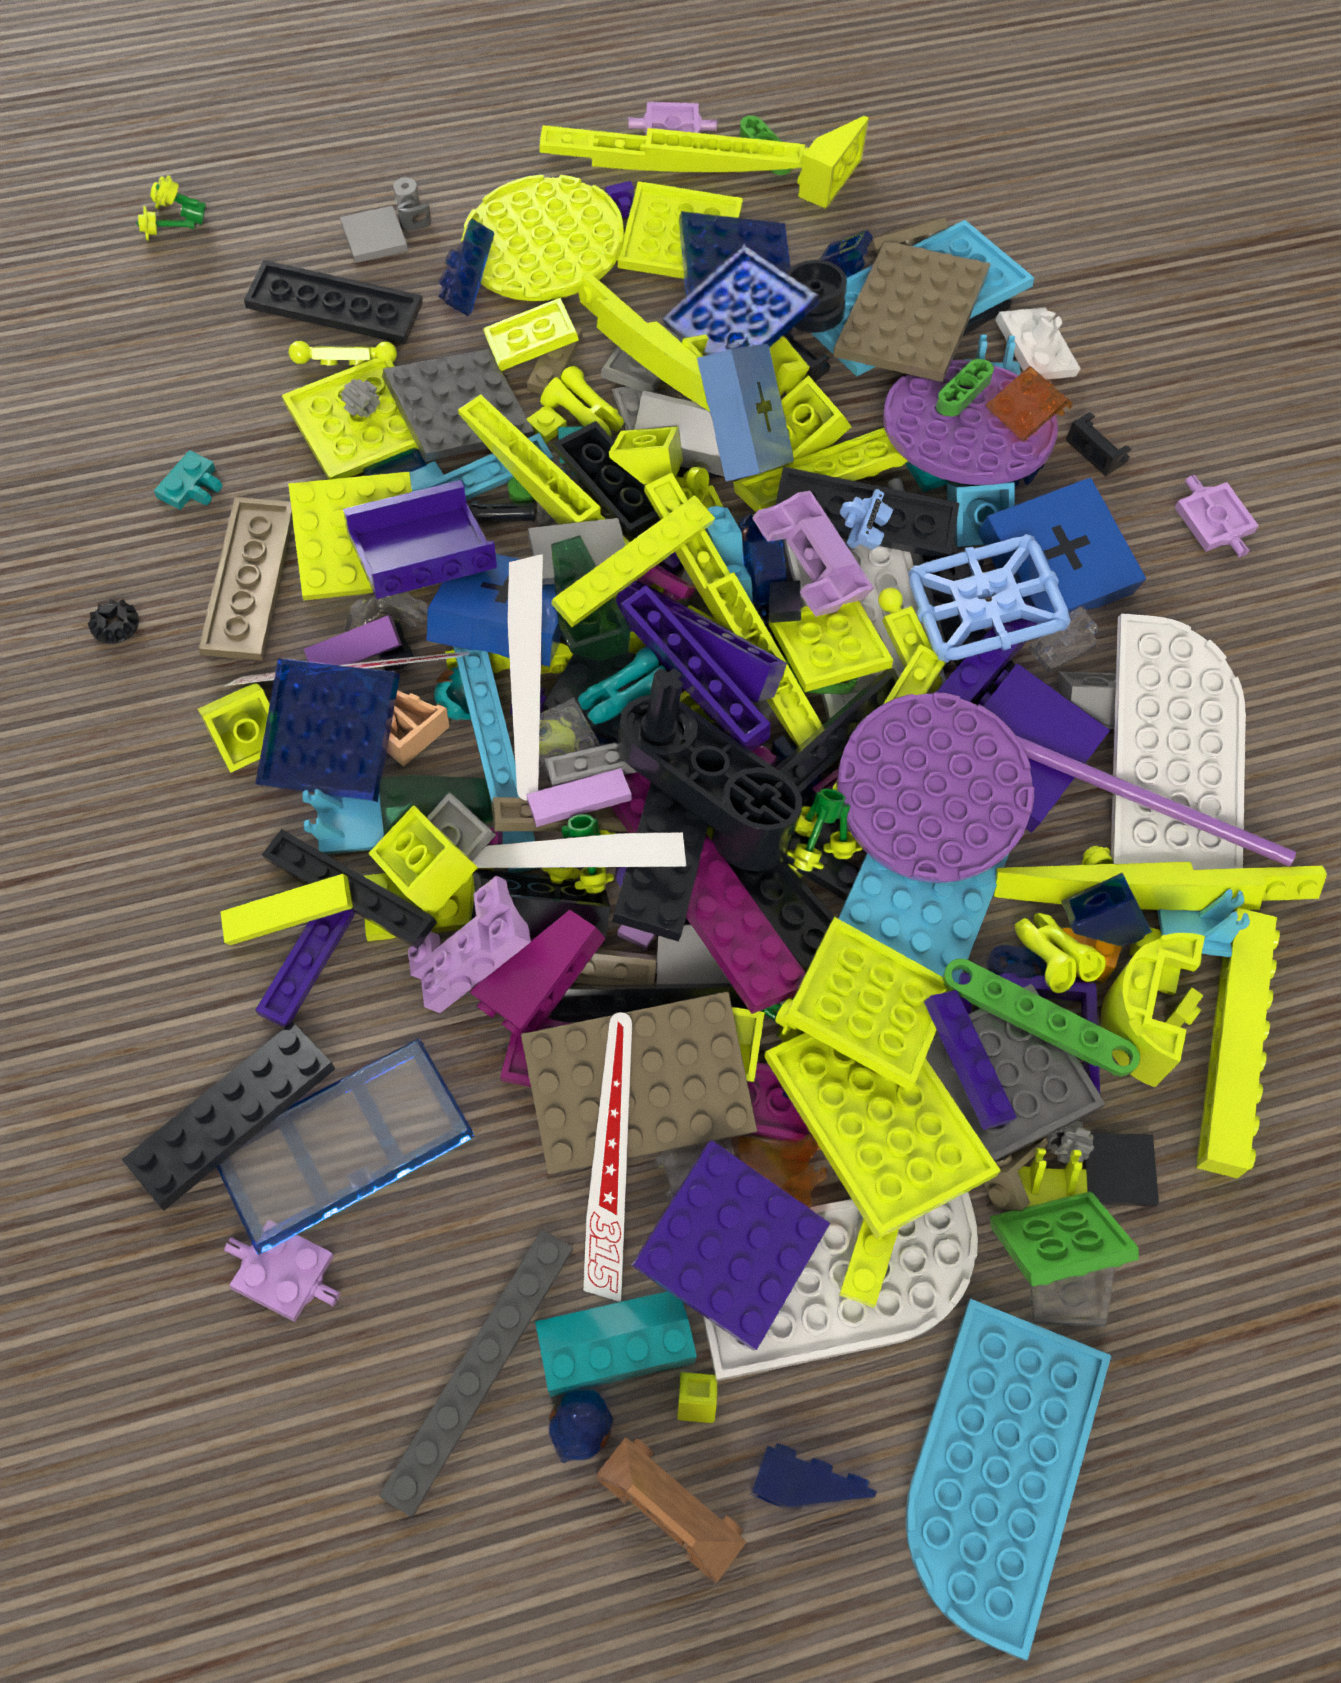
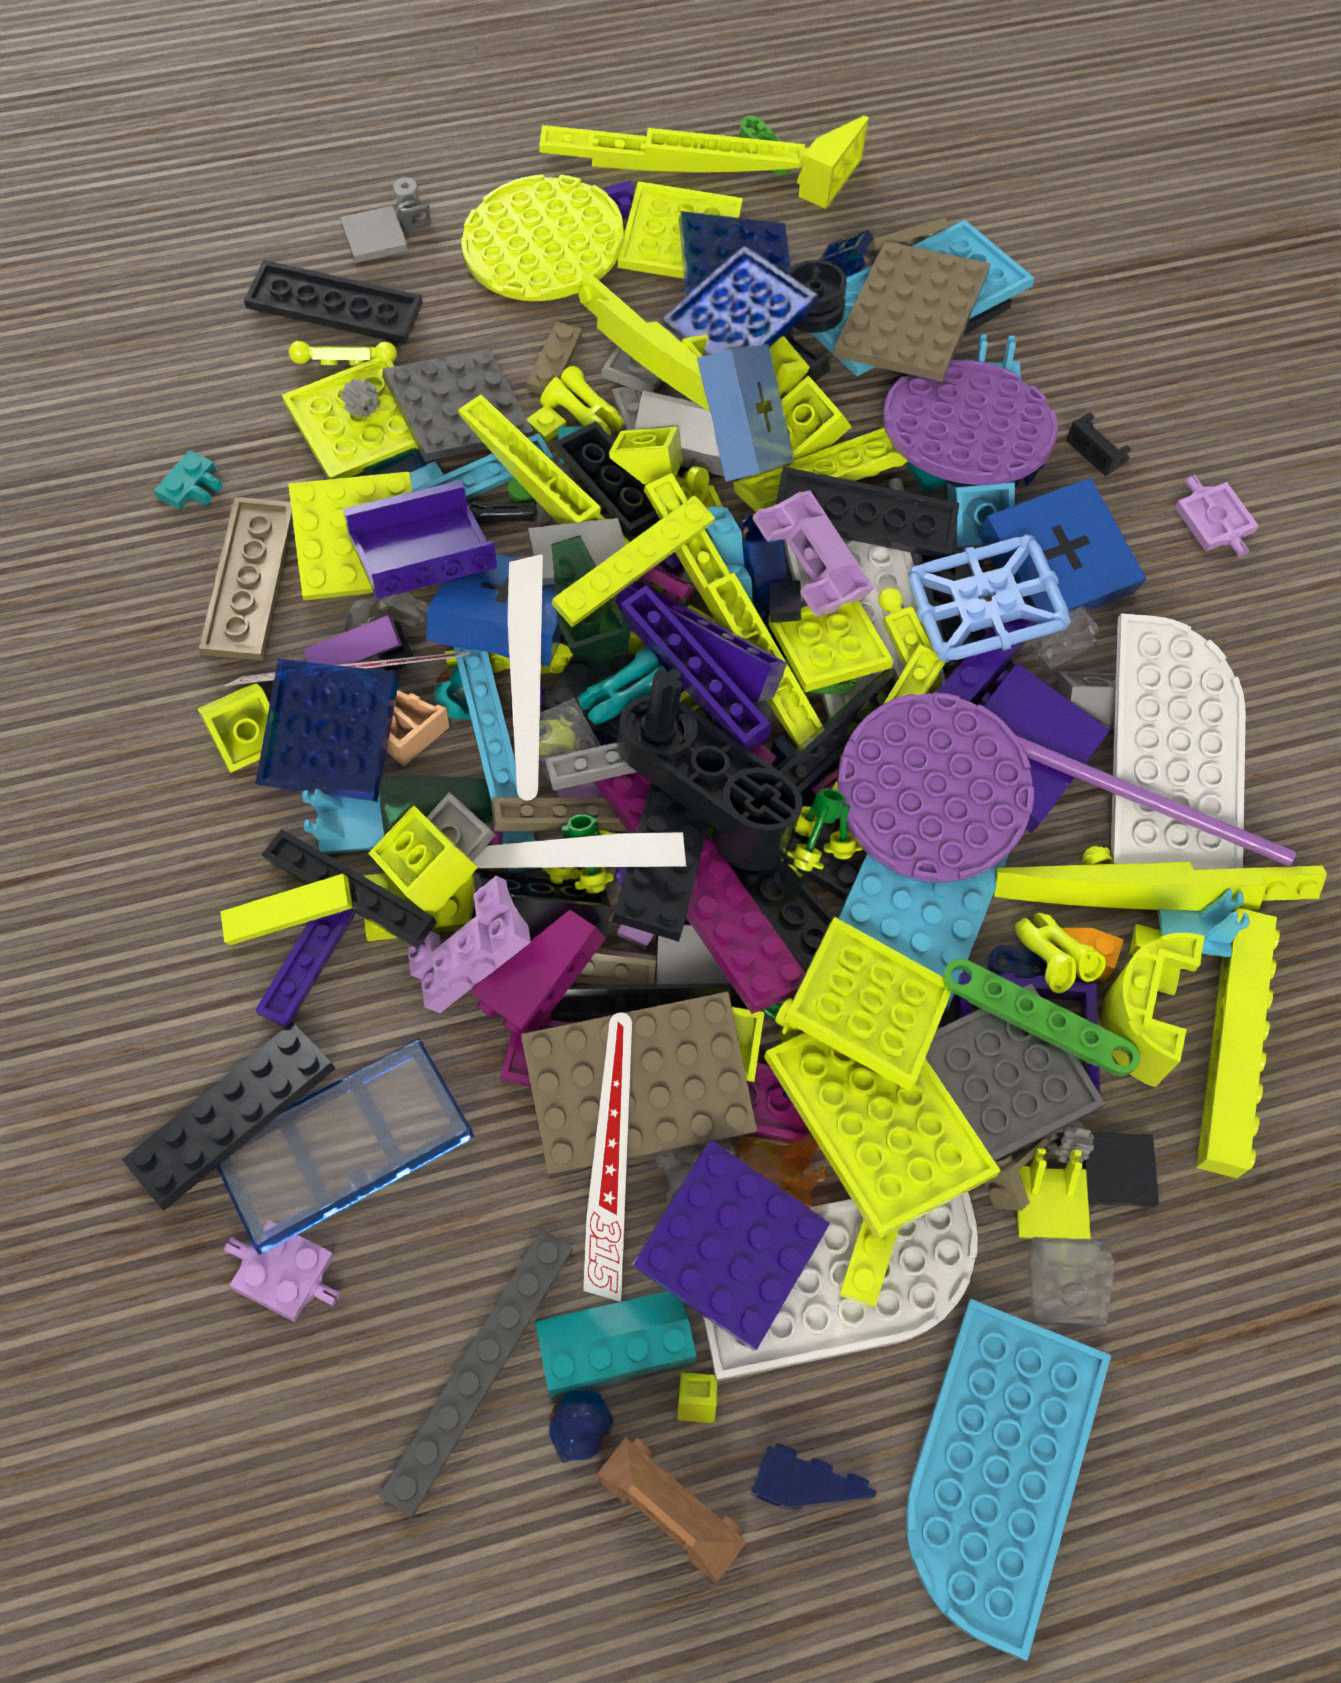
(117, 631): black gear -> none
(164, 194): plant -> none
(465, 268): clear blue bracket -> none
(530, 334): neon yellow tile -> none
(578, 797): lavender tile -> none
(674, 117): lavender plate -> none
(861, 517): light blue hips -> none
(945, 402): bright green beam -> none
(970, 1060): dark purple plate -> none
(1028, 403): clear orange plate -> none
(1038, 342): white plate -> none
(1063, 1238): bright green plate -> none
(1107, 913): clear blue slope -> none
(1186, 1010): neon yellow plate -> none

